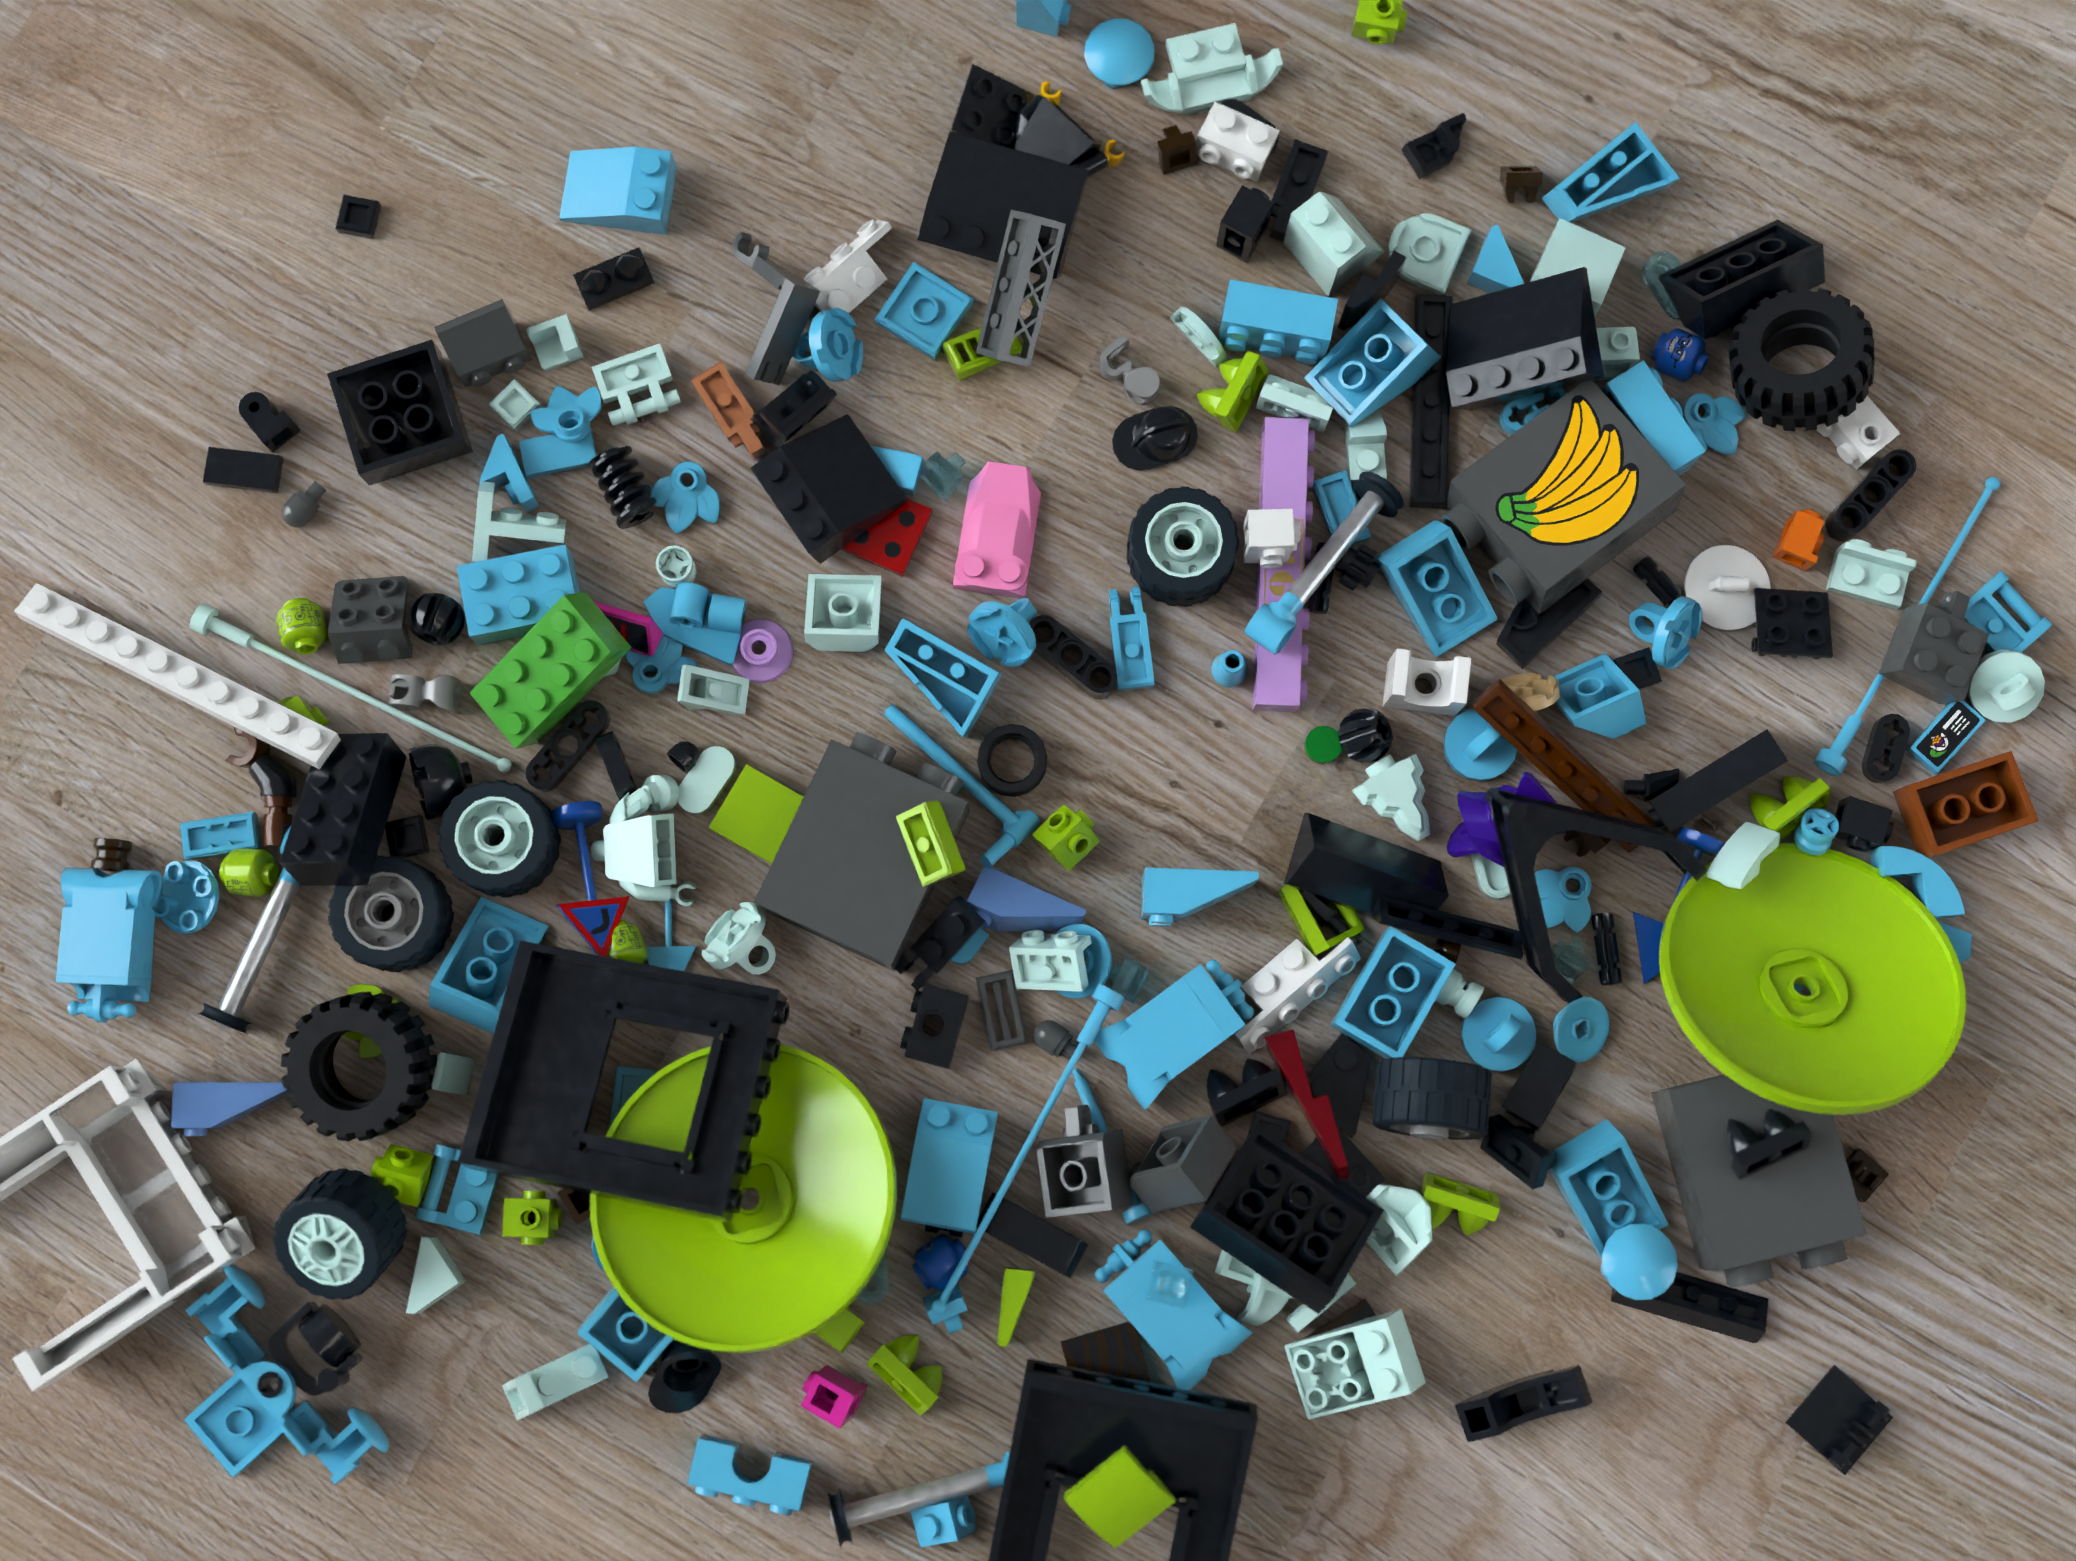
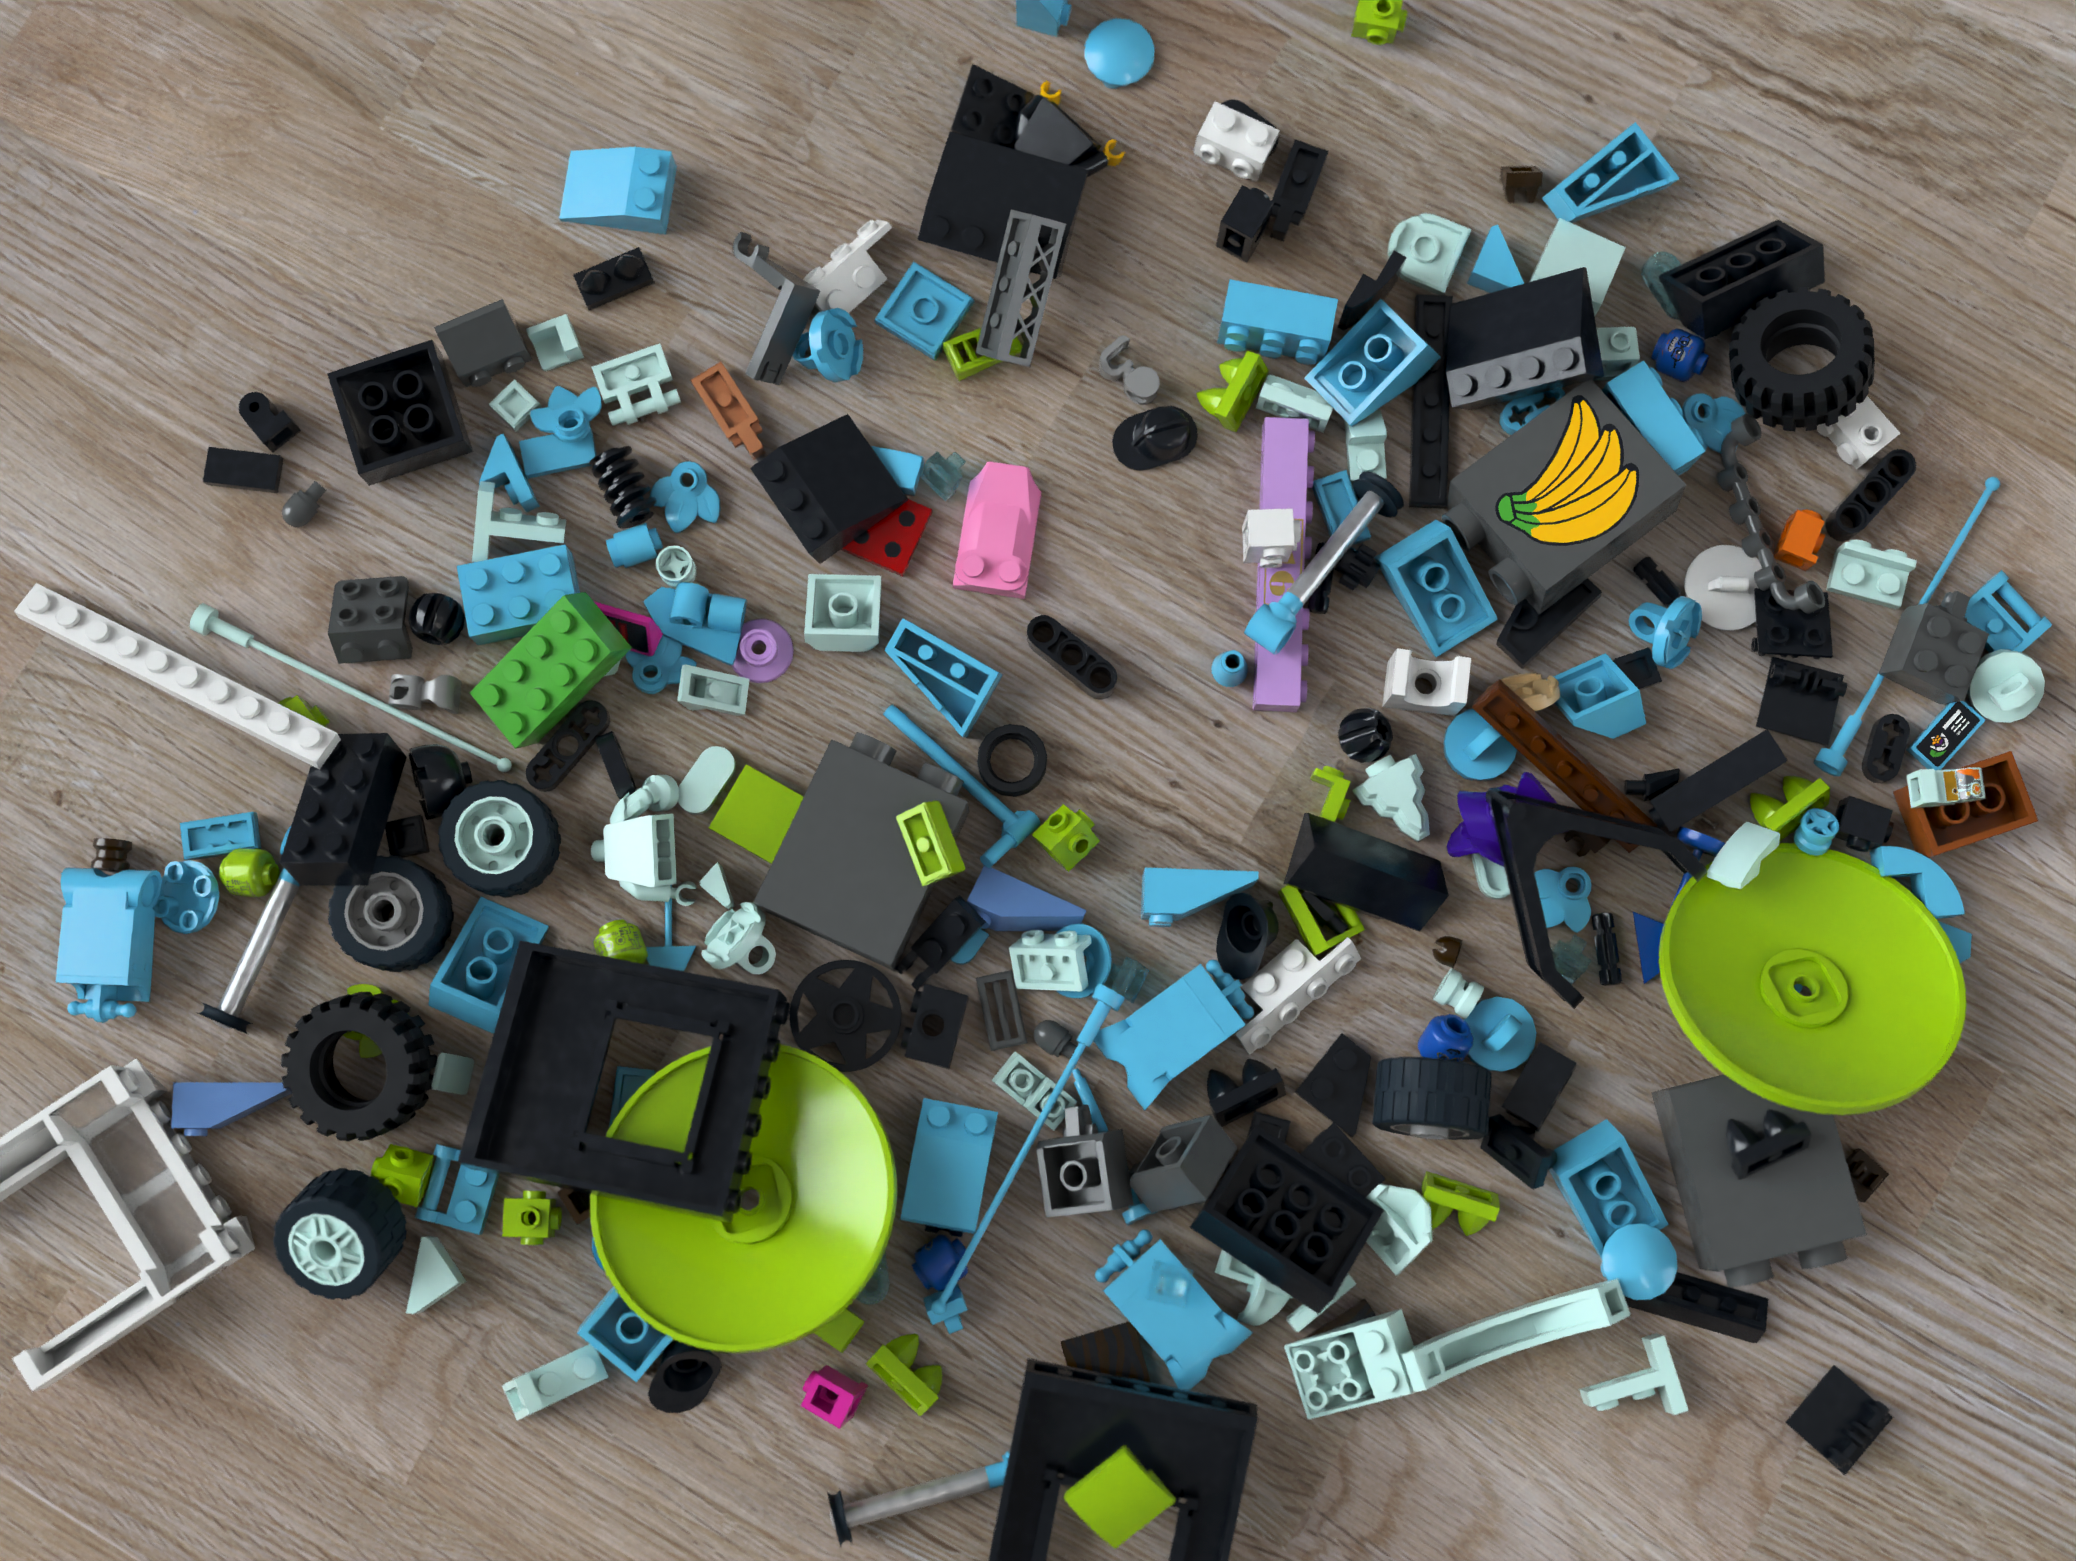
(250, 1415): medium azure piece -> none
(275, 785): piece -> none
(301, 626): lime head -> none
(358, 216): black tile -> none
(591, 918): blue piece -> none
(634, 546): none -> medium azure brick
(684, 755): black hinge -> none
(716, 885): none -> light aqua slope
(716, 1471): medium azure arch -> none
(794, 408): black hinge -> none
(846, 1014): none -> black wheel
(944, 1522): medium azure bracket -> none
(1004, 631): medium azure tile -> none
(1014, 1294): lime slope -> none
(1032, 1089): none -> light aqua slope
(1034, 1236): black beam -> none
(1130, 643): medium azure hinge -> none
(1176, 150): dark brown tile -> none
(1189, 519): wheel -> none
(1199, 335): light aqua tile -> none
(1208, 70): light aqua plate -> none
(1244, 934): none -> black piece
(1317, 1111): dark red slope -> none
(1322, 745): green tile -> none
(1329, 241): light aqua slope -> none
(1335, 803): none -> lime bracket
(1392, 994): medium azure brick -> none
(1435, 148): black slope -> none
(1446, 1038): none -> blue head
(1447, 926): black slope -> none
(1514, 1331): none -> light aqua arch
(1522, 1401): black arch -> none
(1591, 1031): medium azure piece -> none
(1642, 1383): none -> light aqua bracket
(1759, 543): none -> dark grey bar
(1800, 700): none -> black hinge
(1945, 787): none -> light aqua leg

